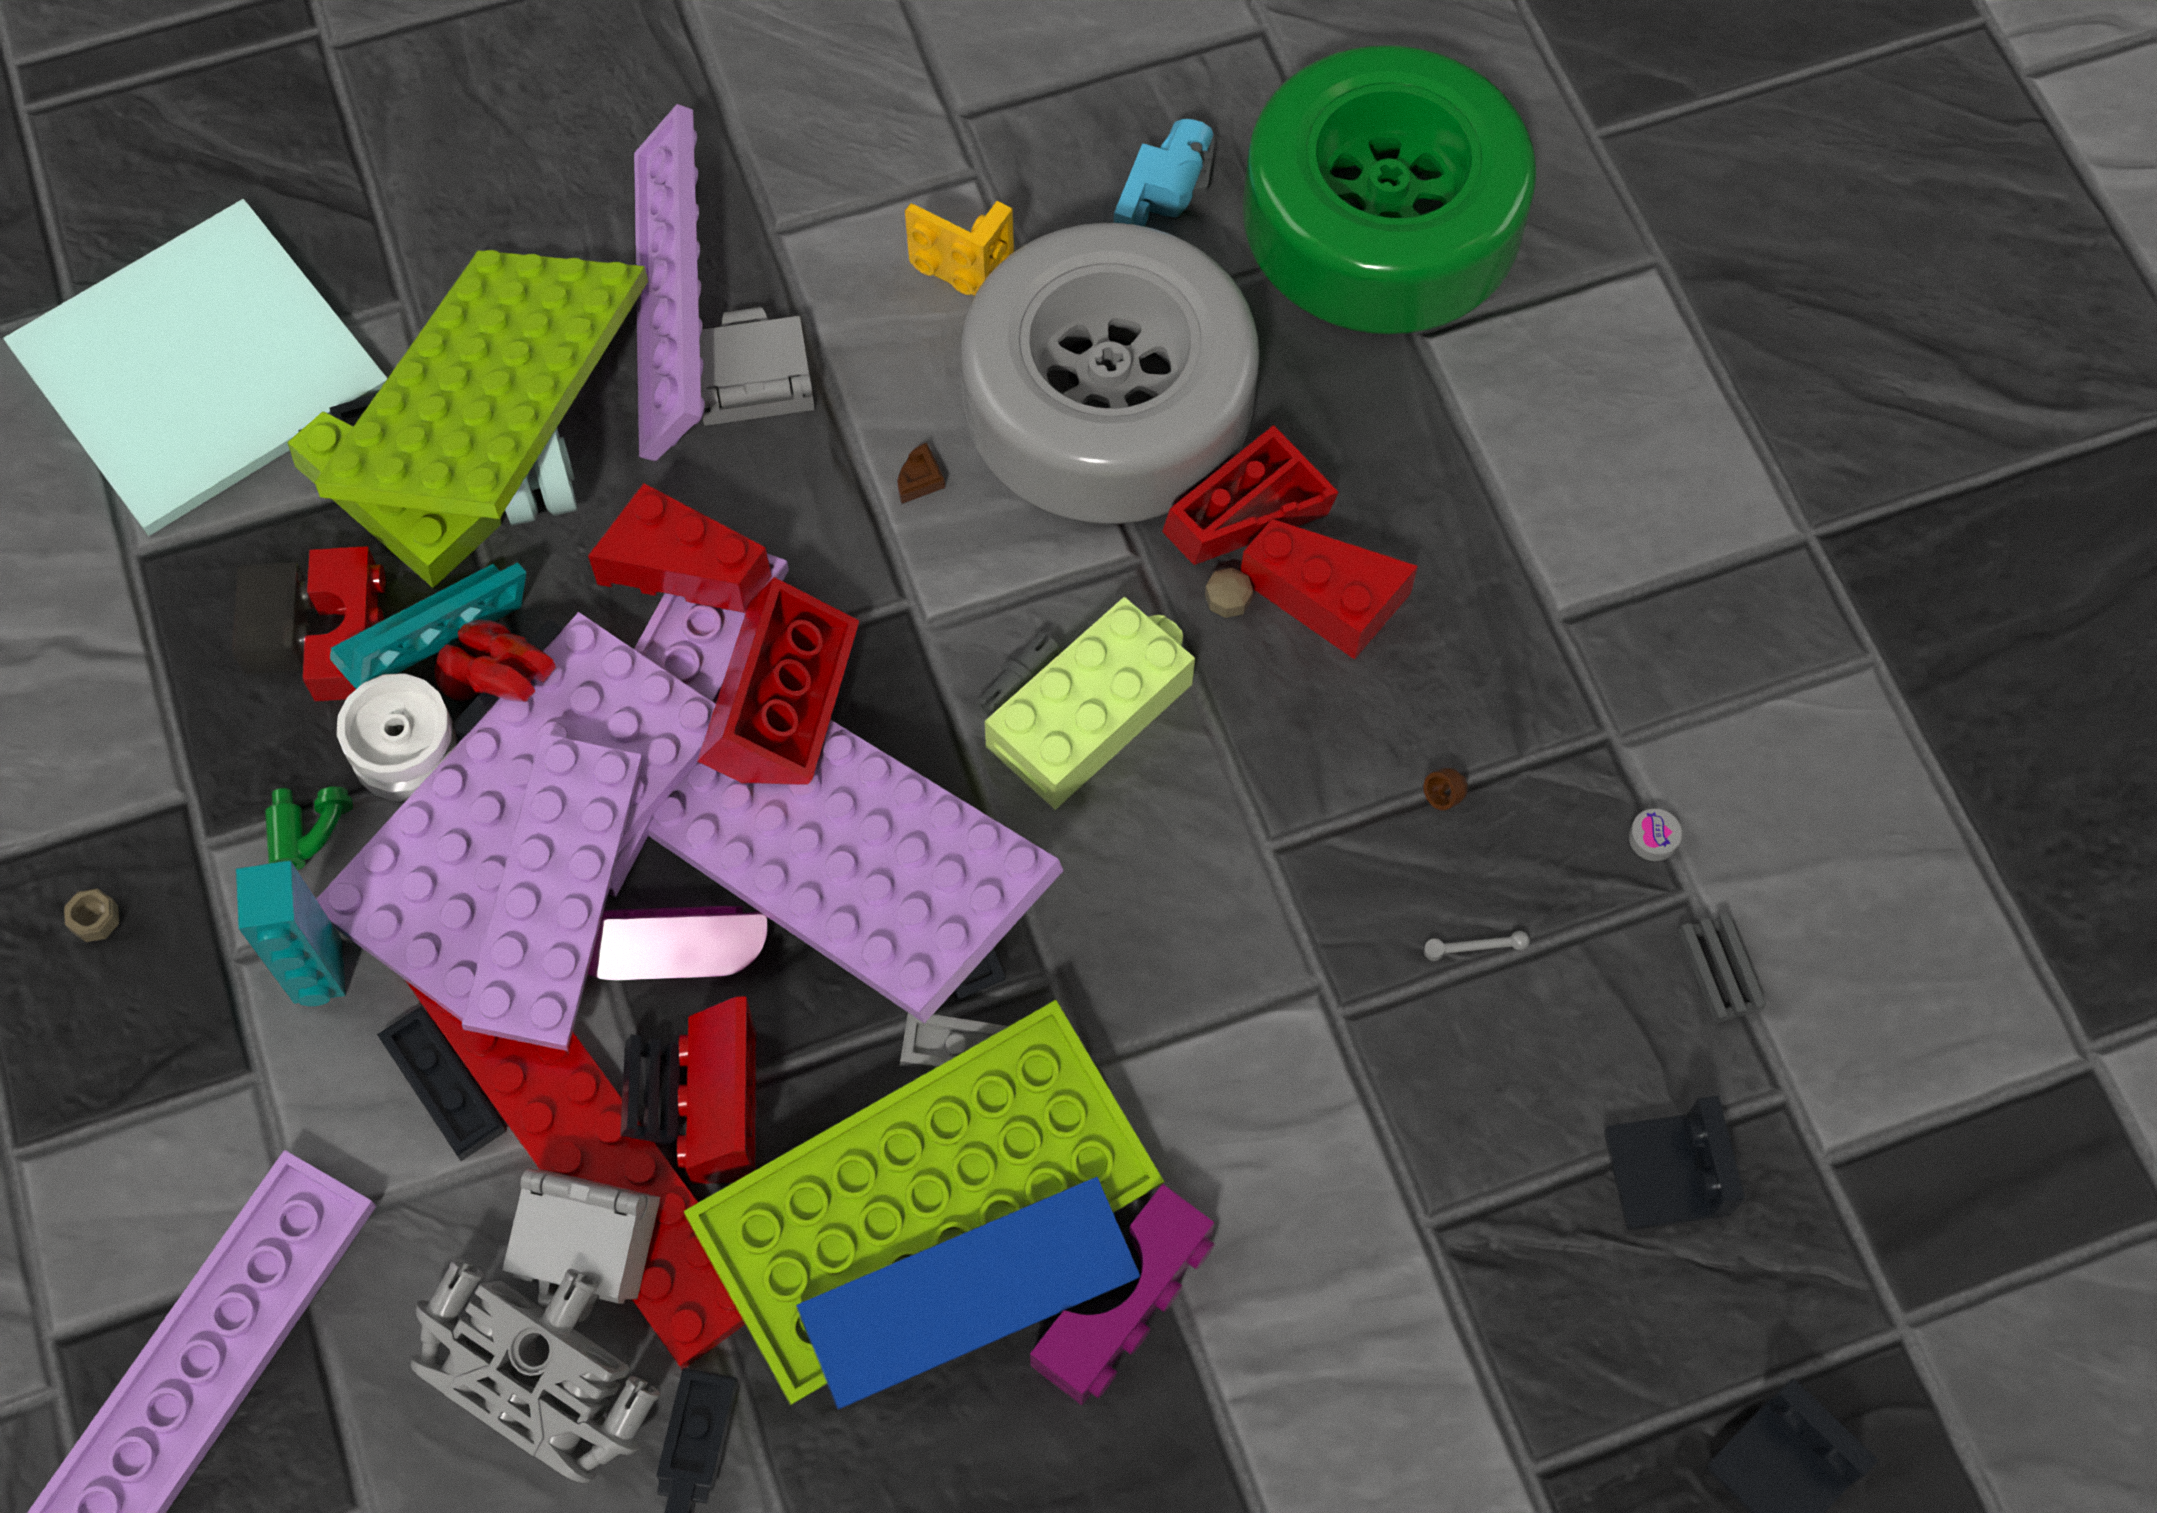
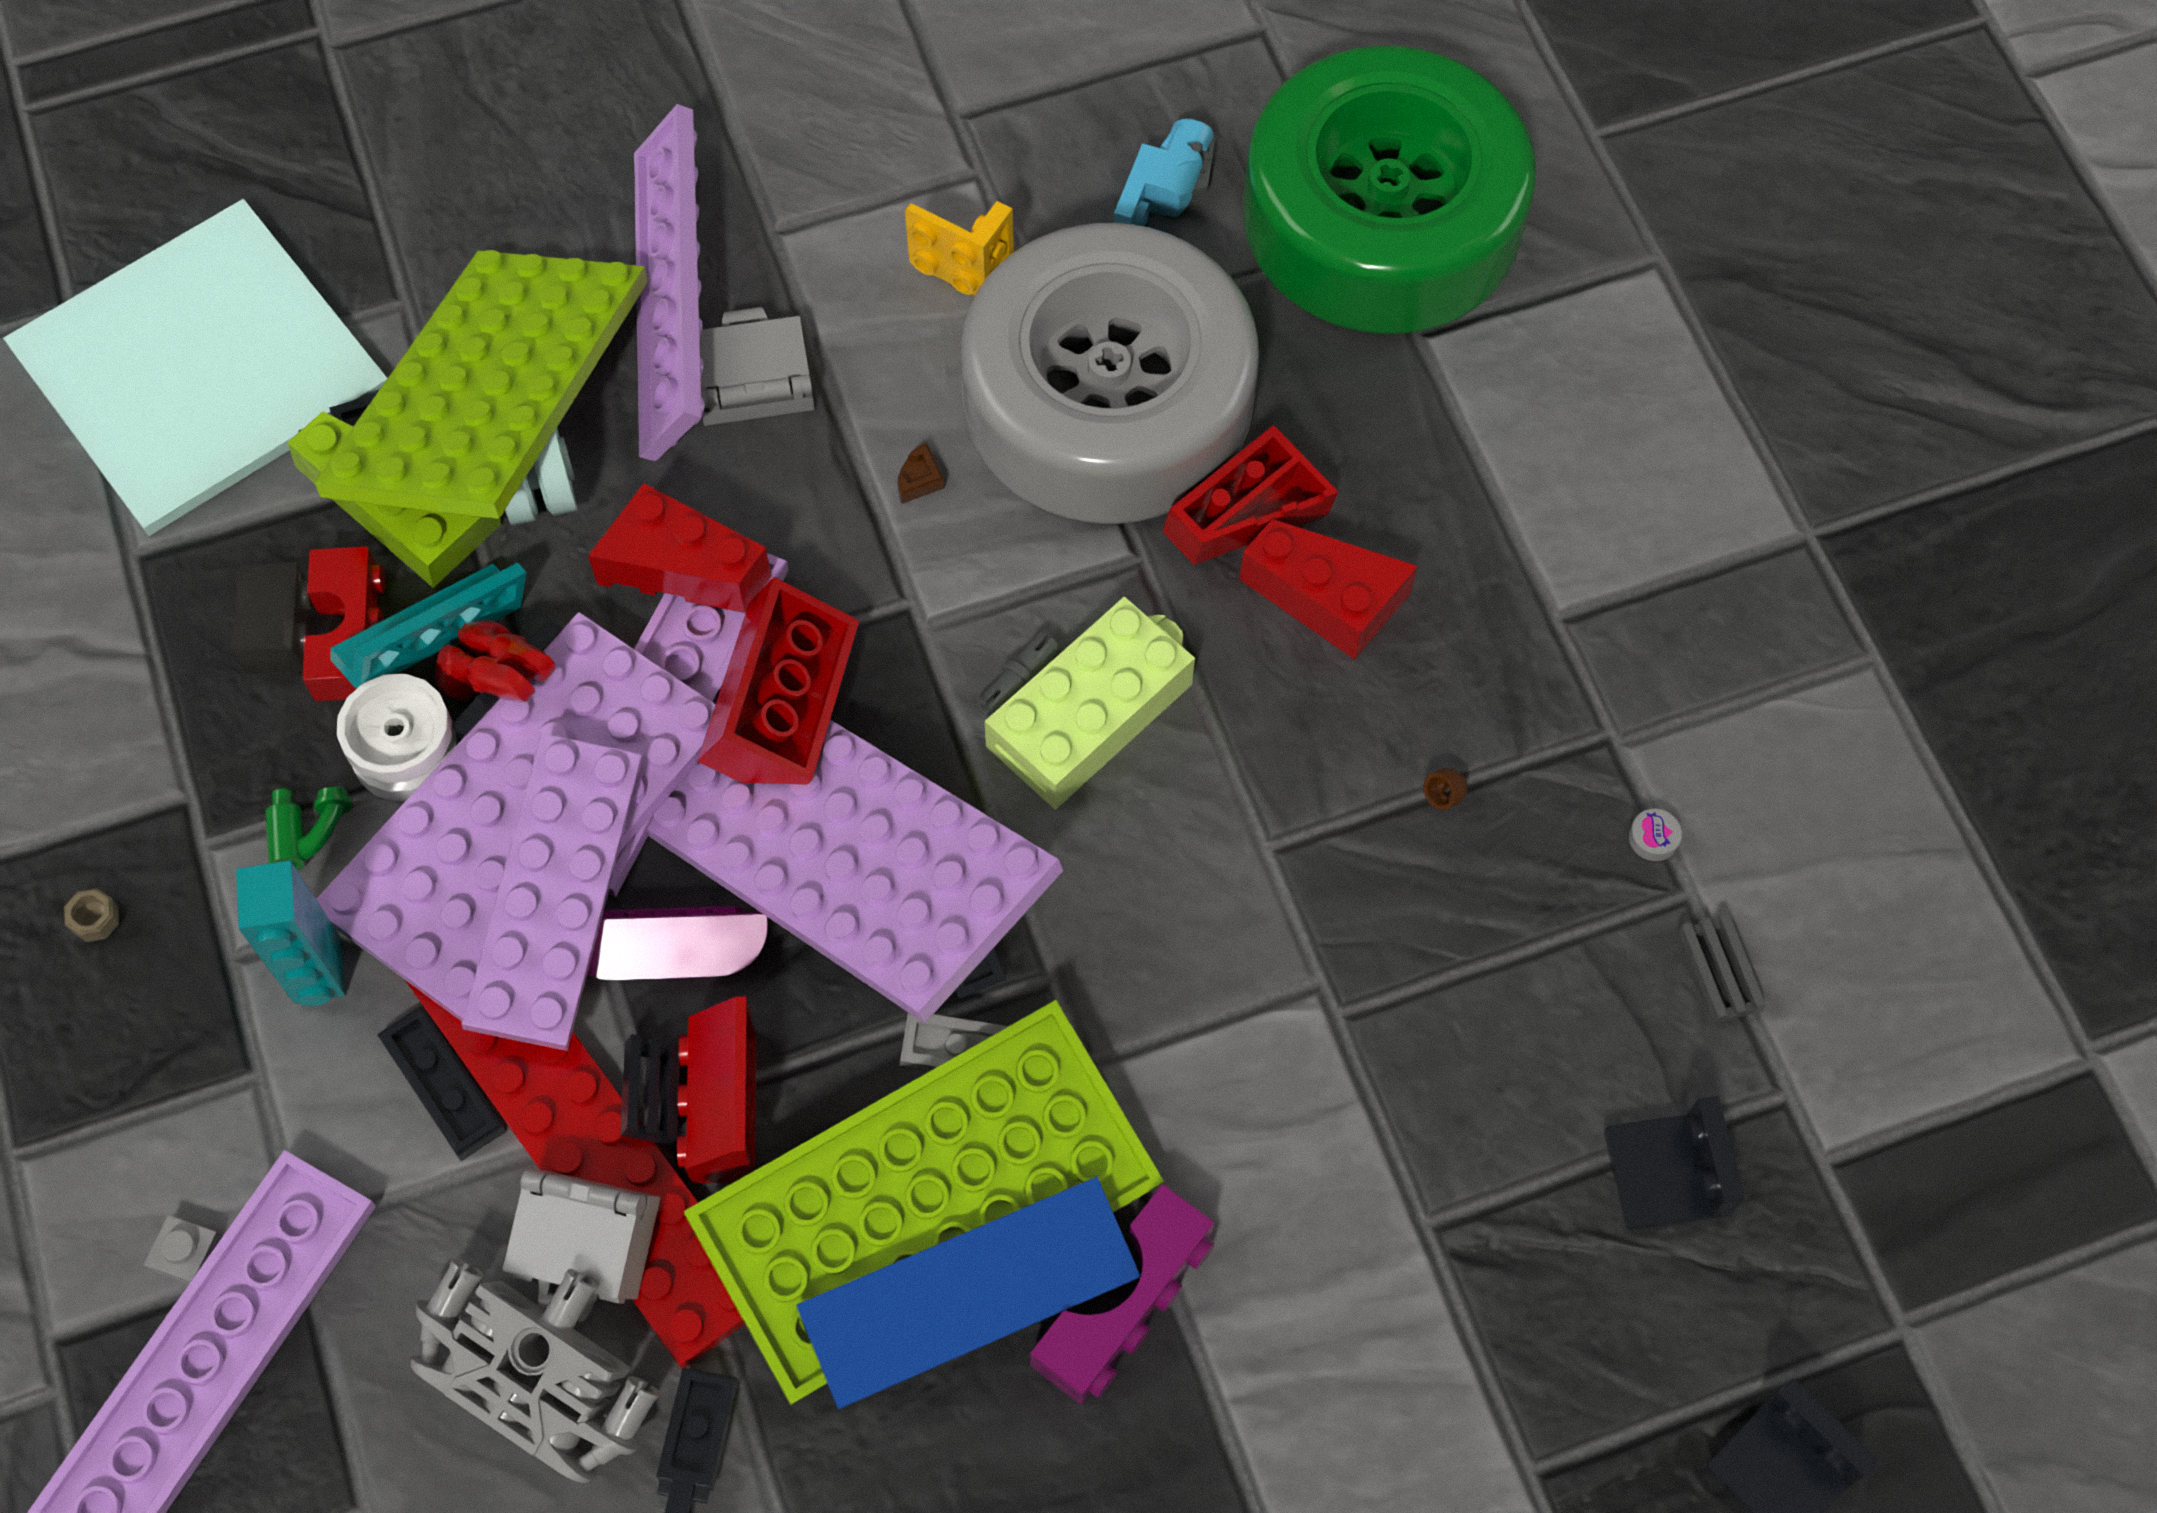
(181, 1249): none -> light grey plate
(1229, 592): dark tan tile -> none
(1435, 948): light grey hinge -> none

